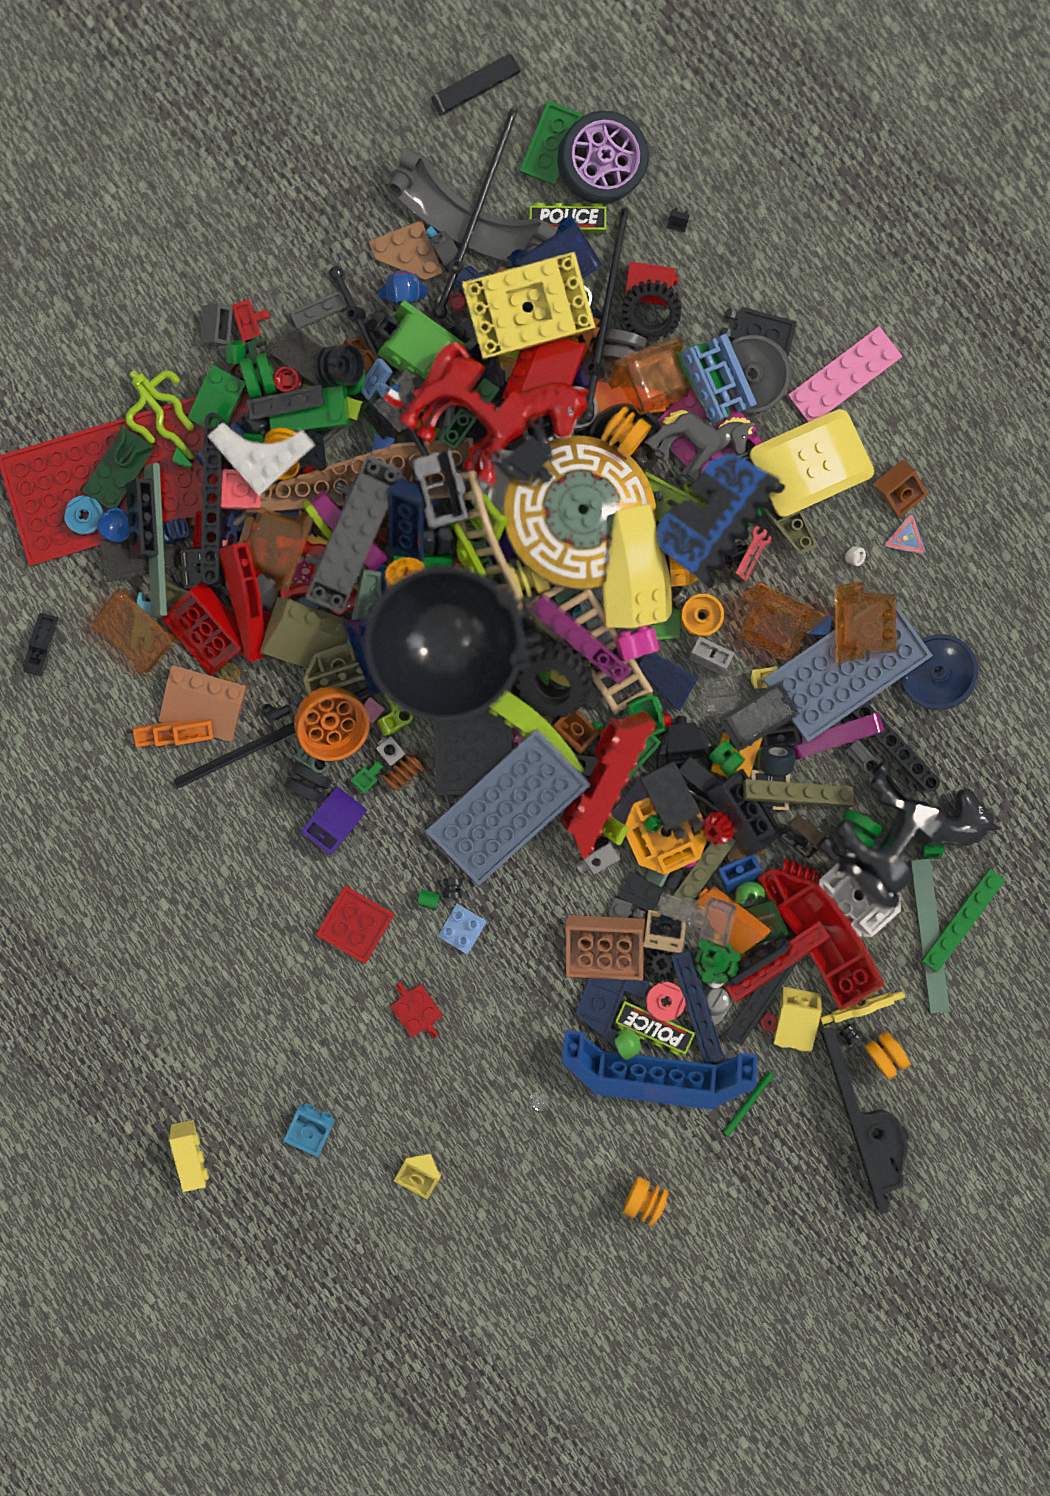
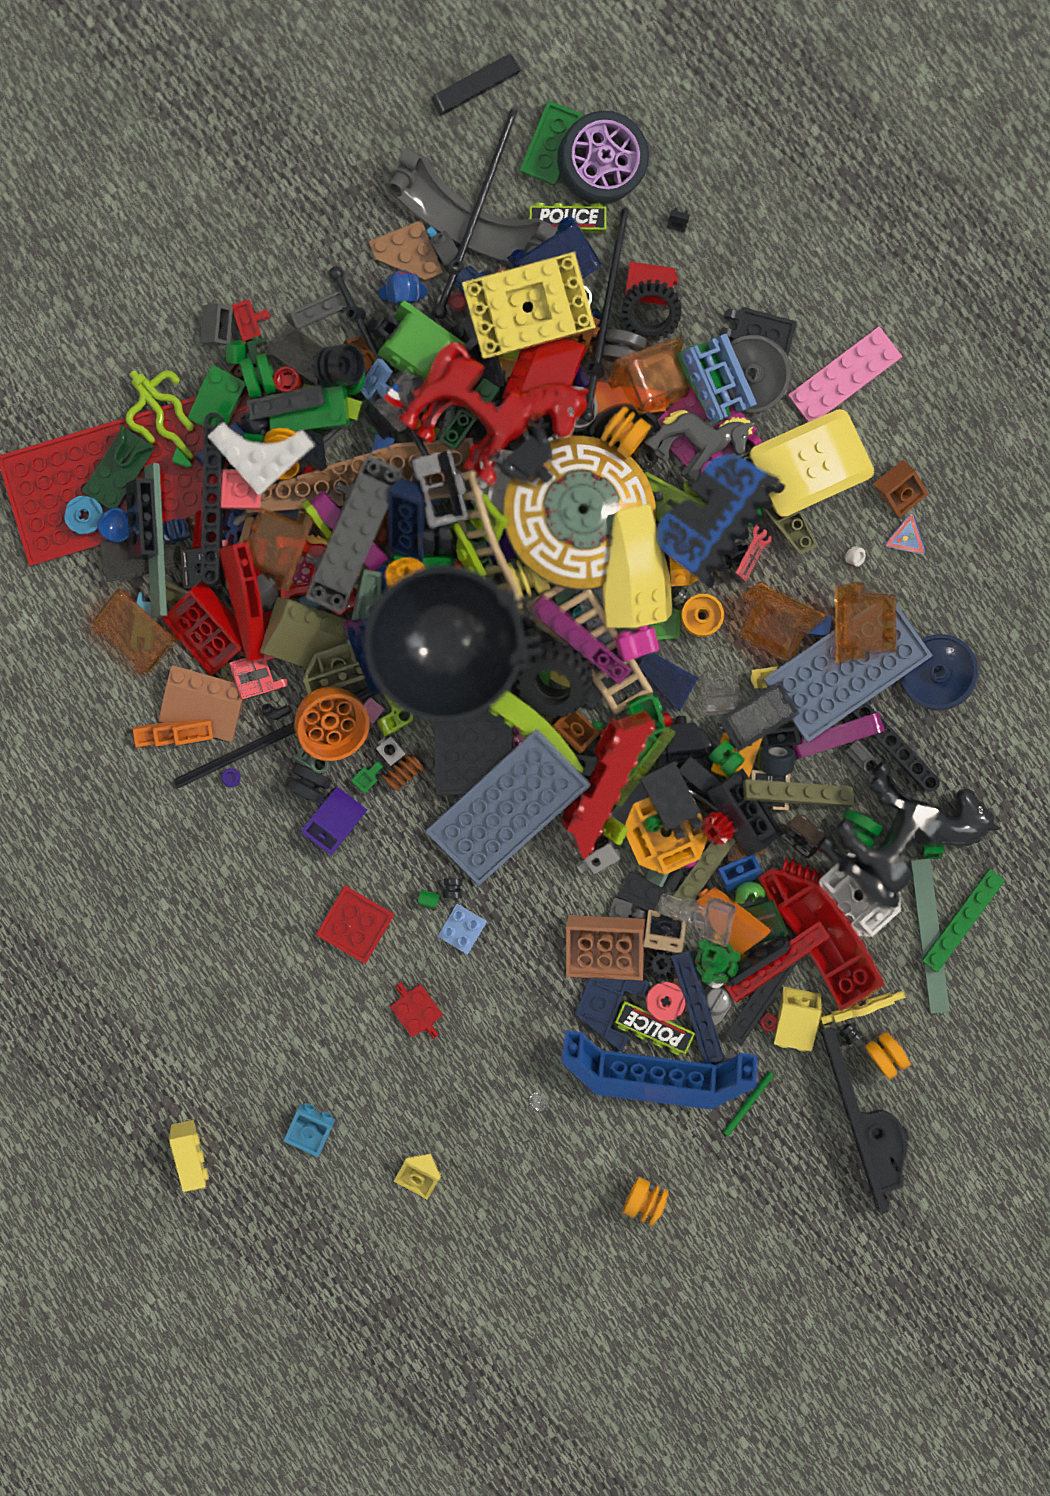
(40, 644): black slope -> none
(230, 777): none -> dark purple plate
(254, 677): none -> coral flag
(628, 1043): bright green hair -> none
(645, 764): none -> clear neon green axle
(711, 656): light grey brick -> none

